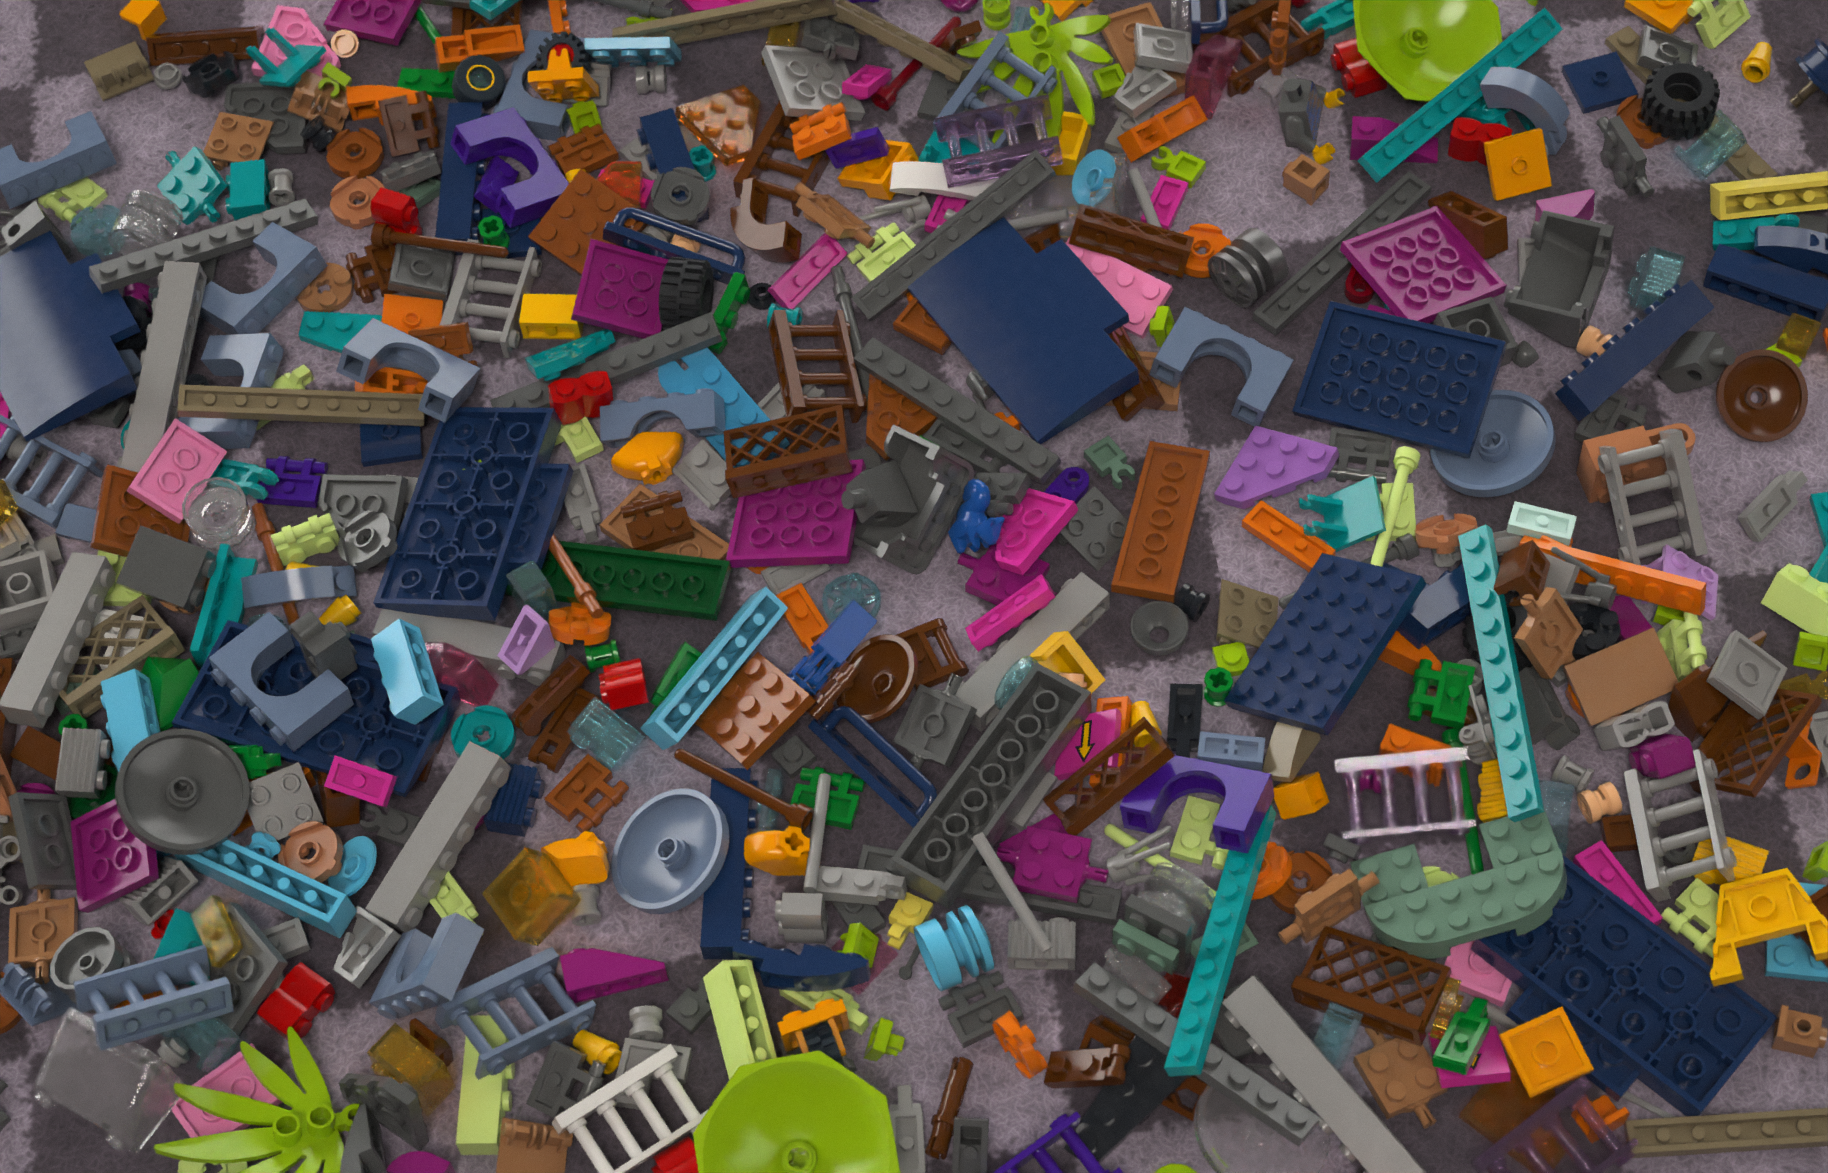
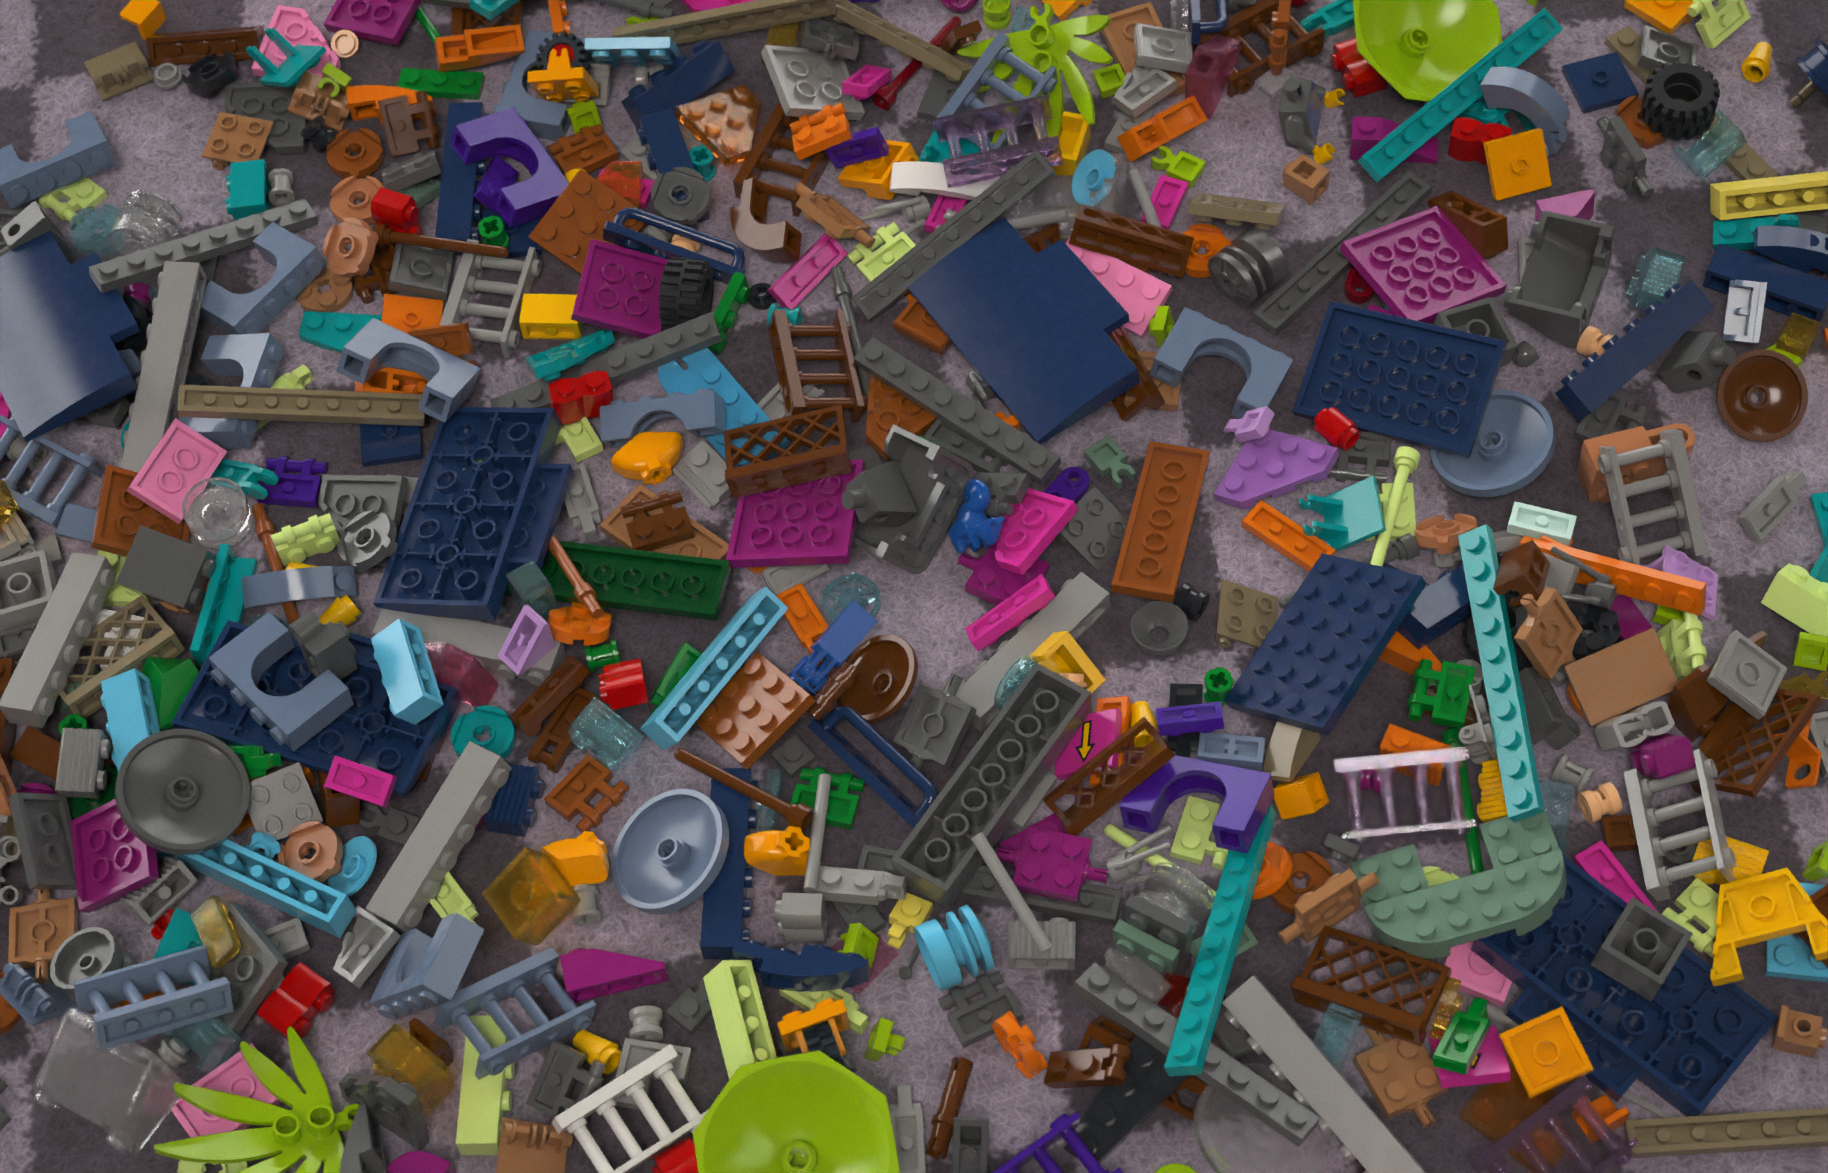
(192, 185): teal plate -> none
(363, 247): none -> nougat plate
(483, 73): black wheel -> none
(679, 83): none -> dark blue brick
(929, 669): reddish brown plate -> none
(1190, 718): none -> dark purple plate
(1231, 657): lime plate -> none
(1237, 210): none -> dark tan plate
(1252, 425): none -> lavender plate
(1336, 428): none -> red brick
(1641, 949): none -> dark grey brick
(1744, 311): none -> hinge

